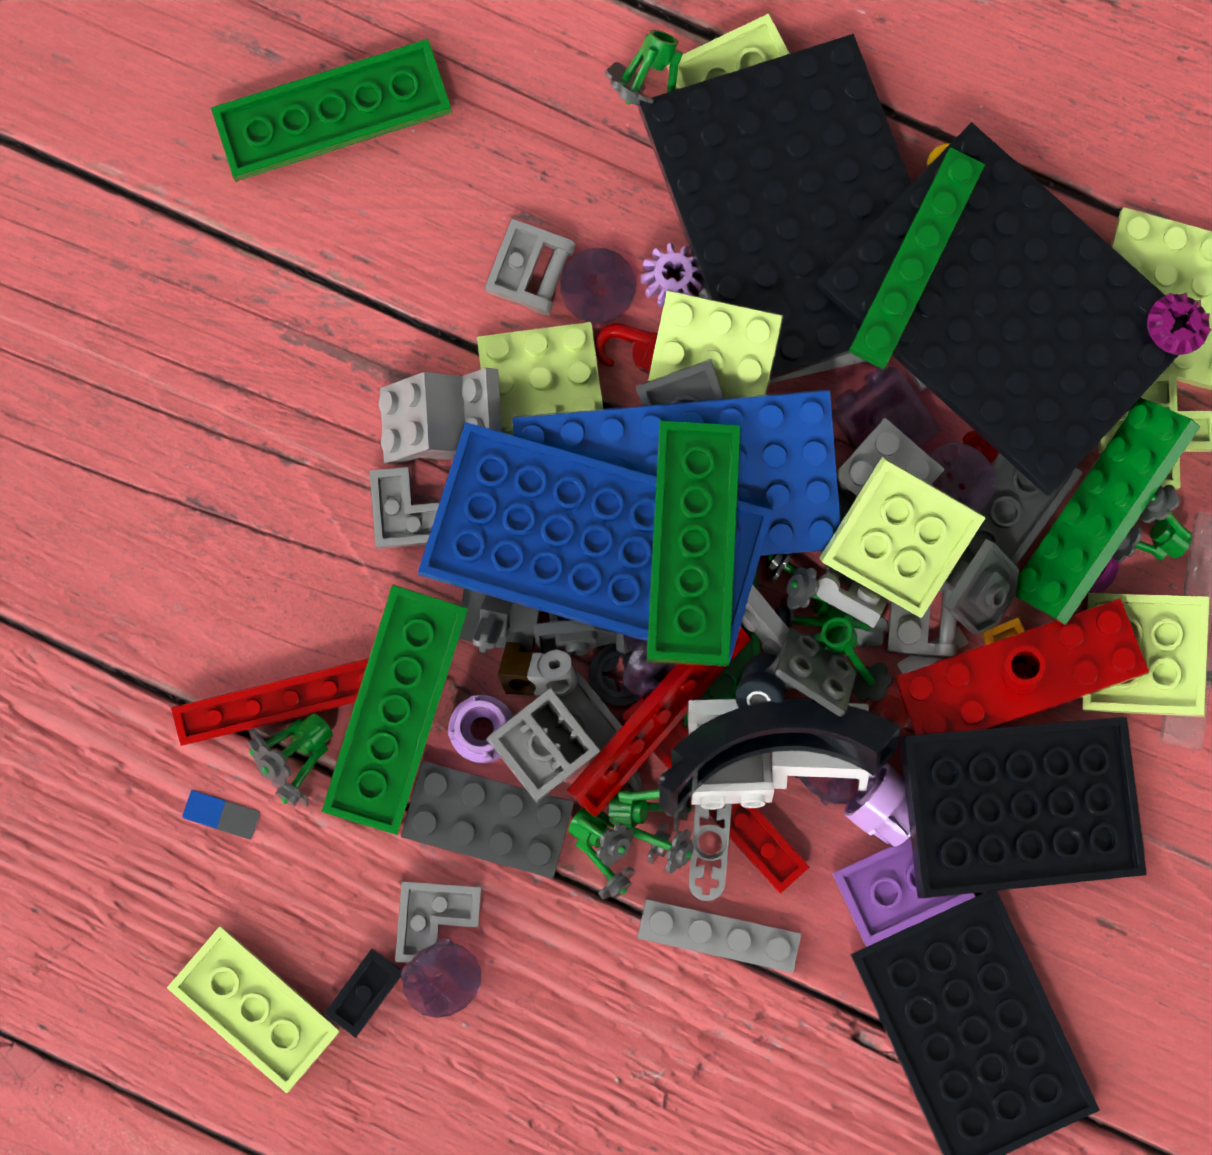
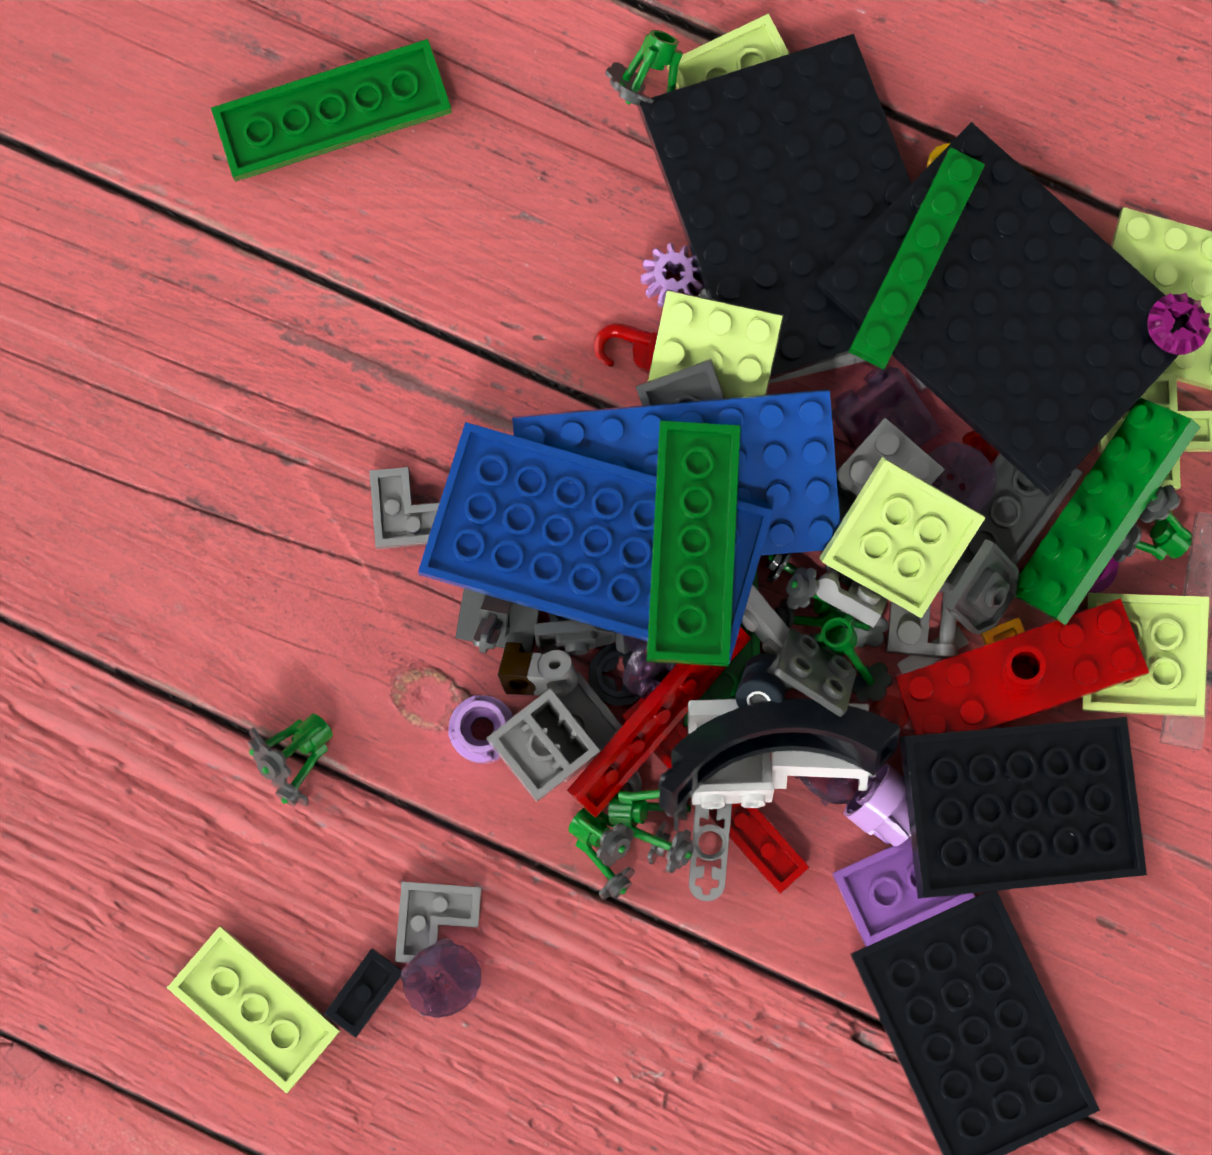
(221, 814): sticker -> none
(268, 703): red plate -> none
(394, 709): green plate -> none
(428, 413): light grey bracket -> none
(487, 820): dark grey plate -> none
(517, 263): light grey plate -> none
(543, 370): yellowish green plate -> none
(612, 275): clear purple plate -> none
(719, 936): light grey plate -> none

